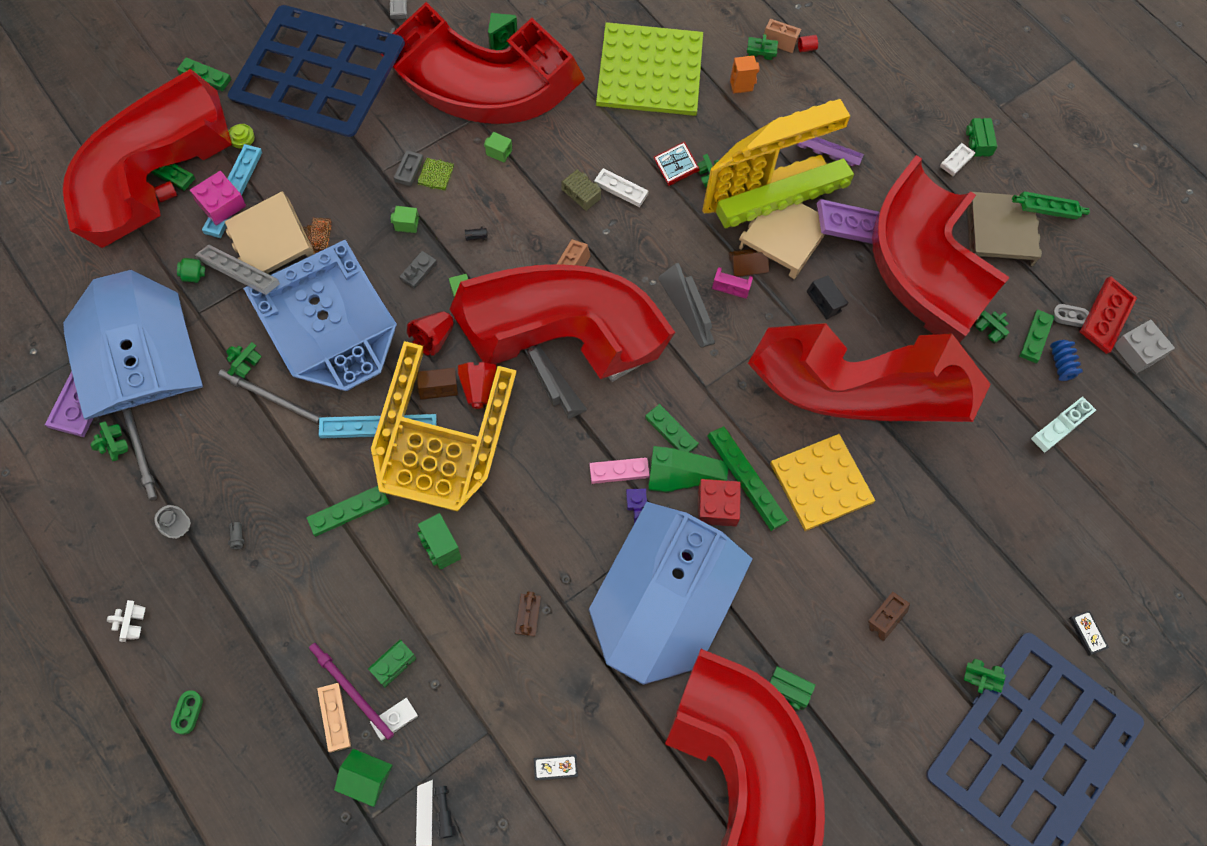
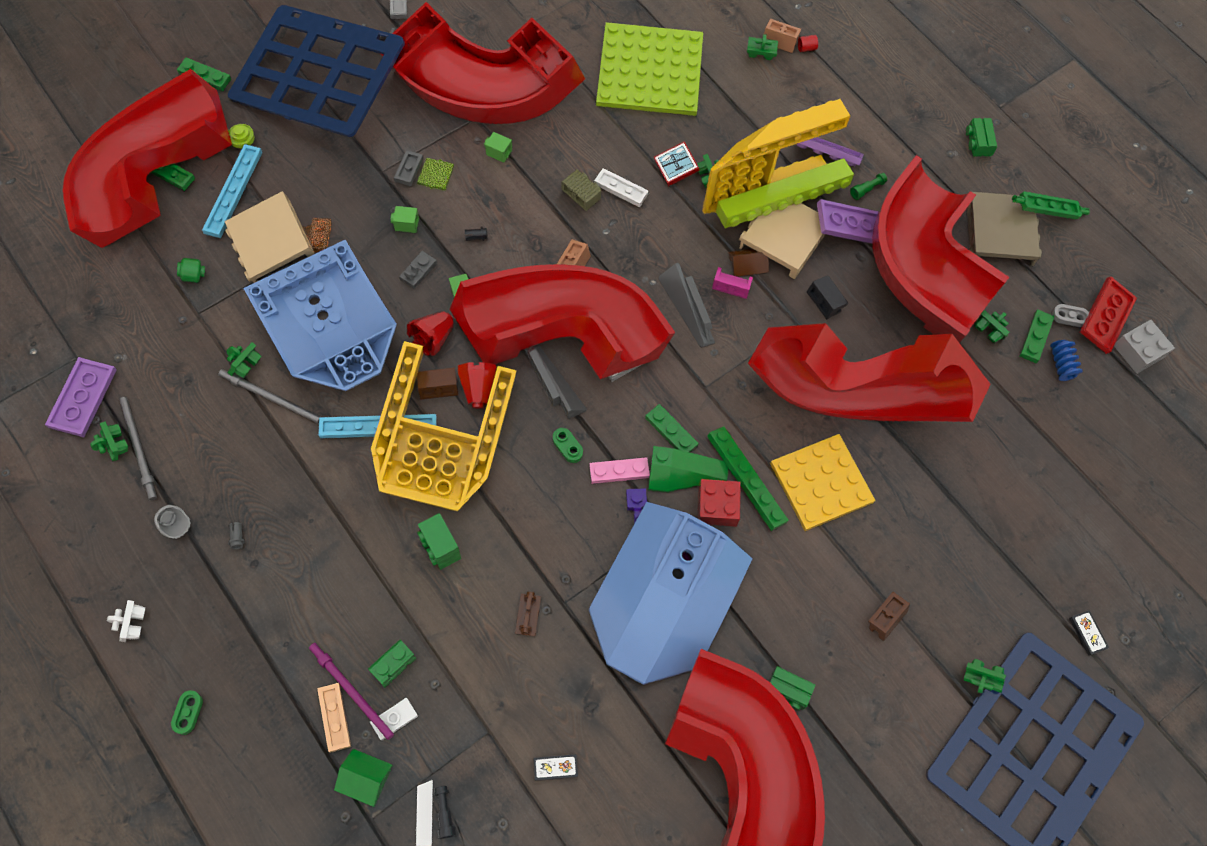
(133, 310): medium blue wedge -> none
(165, 191): red beam -> none
(218, 198): dark pink brick -> none
(237, 269): light grey tile -> none
(347, 511): green plate -> none
(500, 30): green slope -> none
(567, 444): none -> green plate
(744, 74): orange brick -> none
(858, 191): none -> green piece
(957, 159): white plate -> none
(1063, 424): light aqua slope -> none

